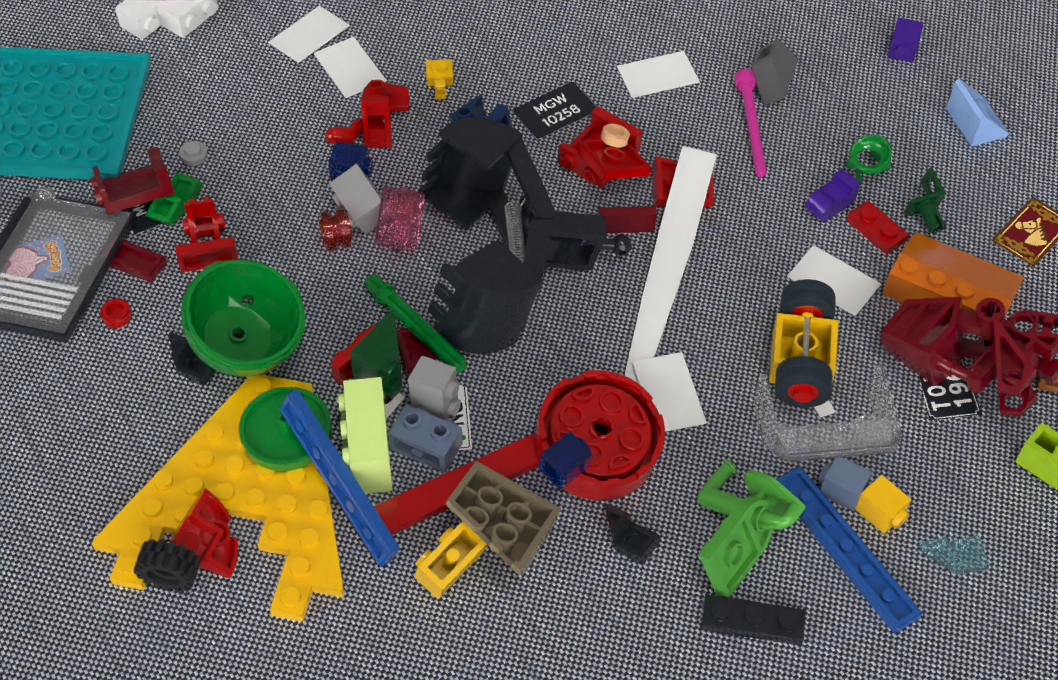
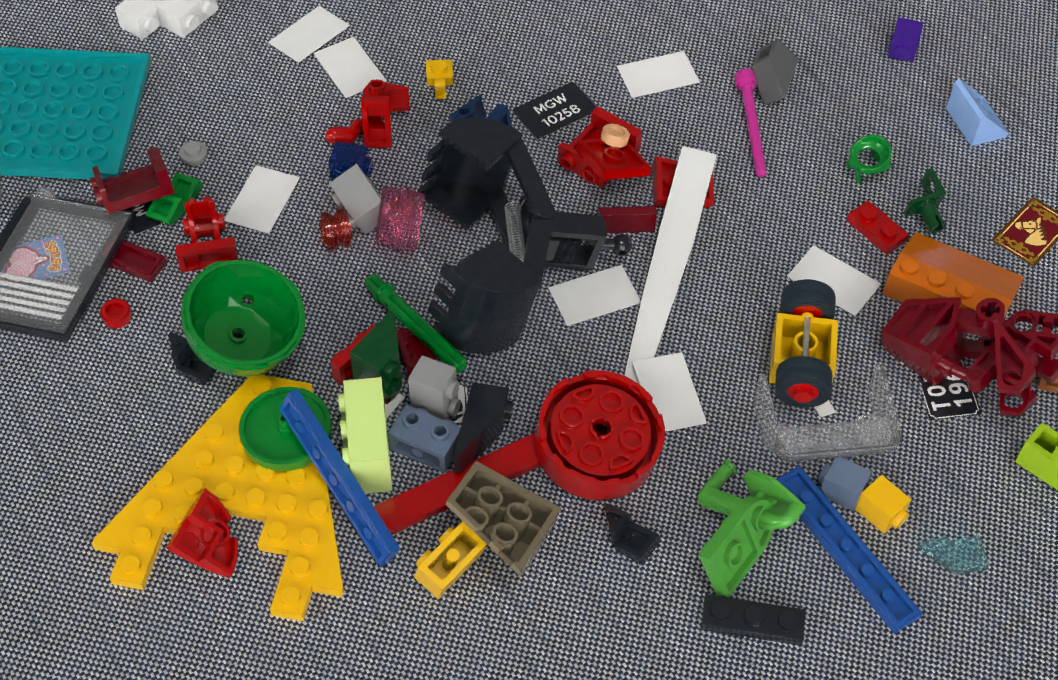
(167, 565): black tyre -> none
(262, 199): none -> white sticker
(482, 422): none -> black slope
(565, 460): clear blue brick -> none
(594, 295): none -> white sticker
(833, 196): dark purple leg -> none

